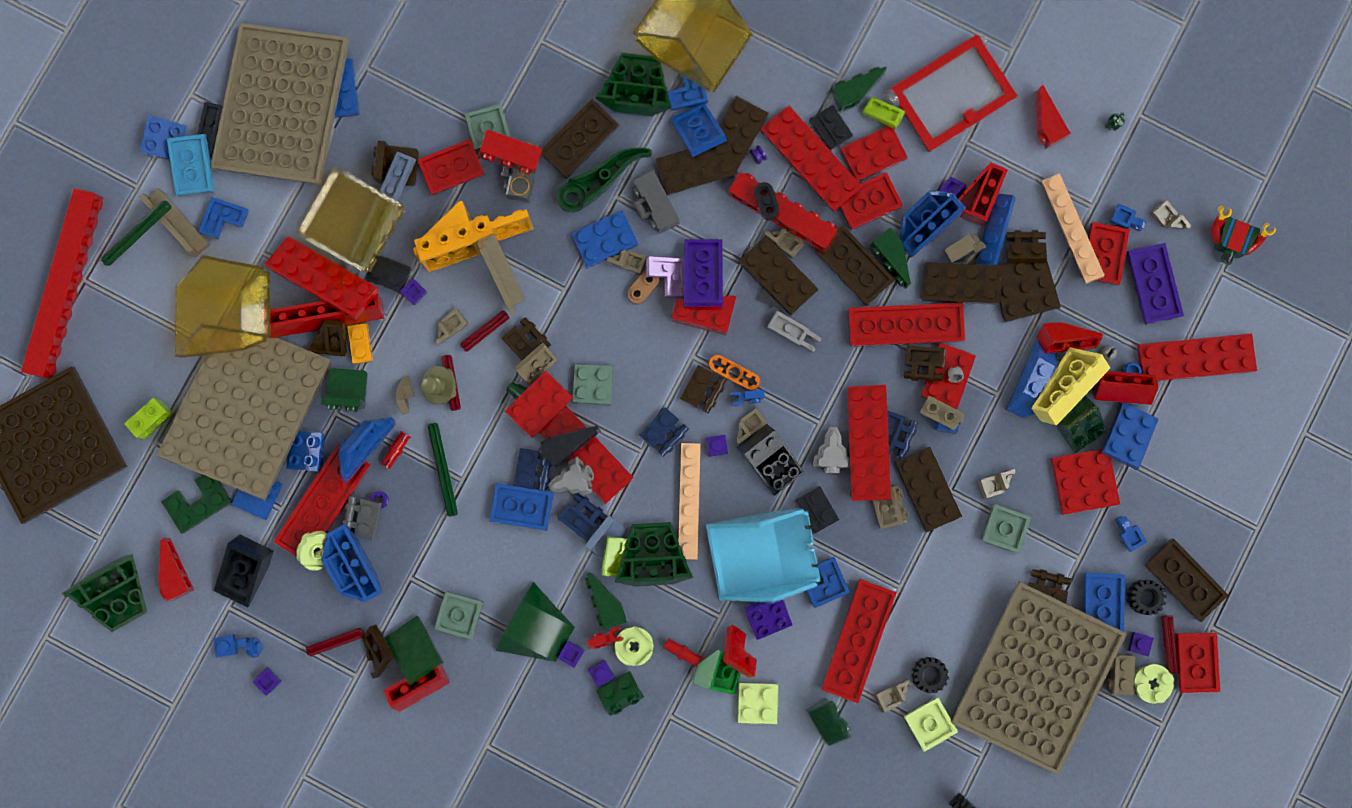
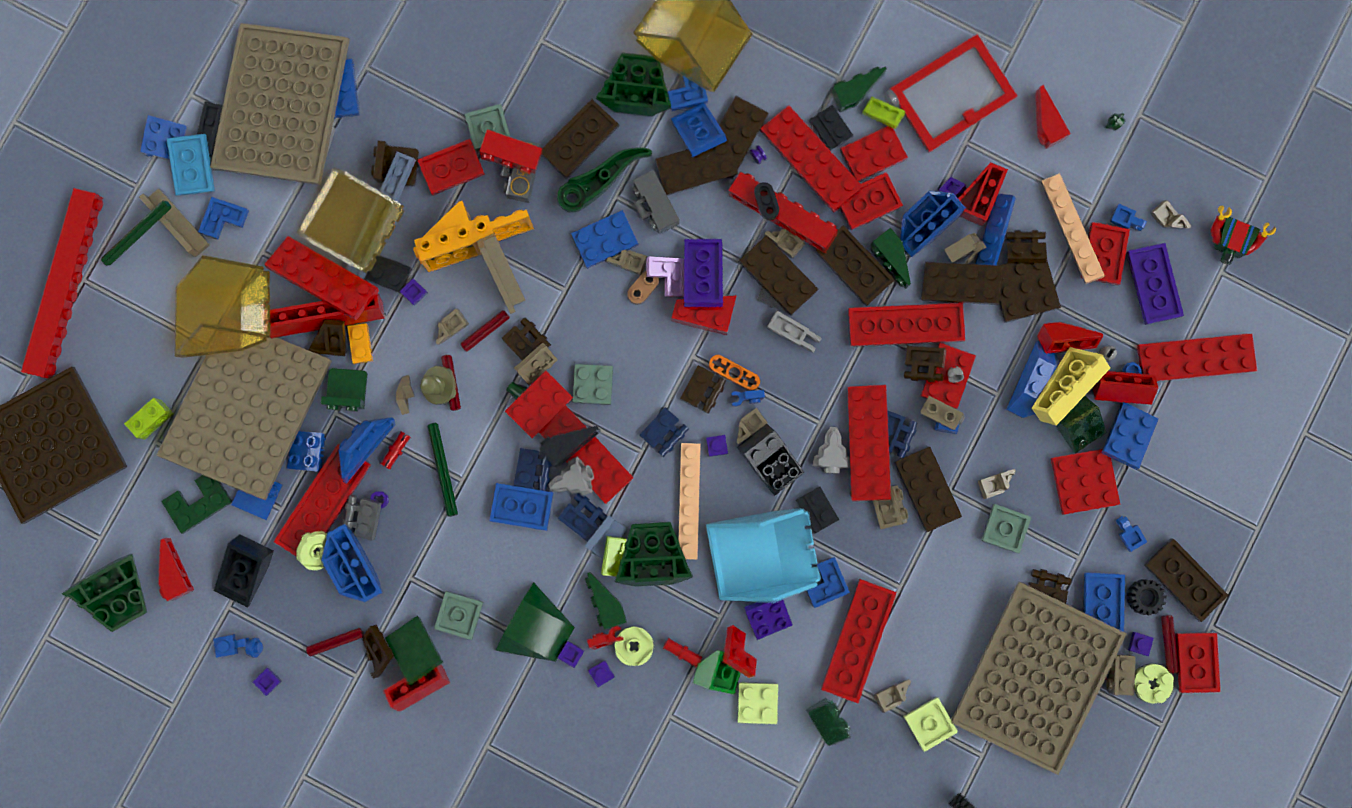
(619, 694): dark green bracket -> none
(940, 681): black tyre -> none

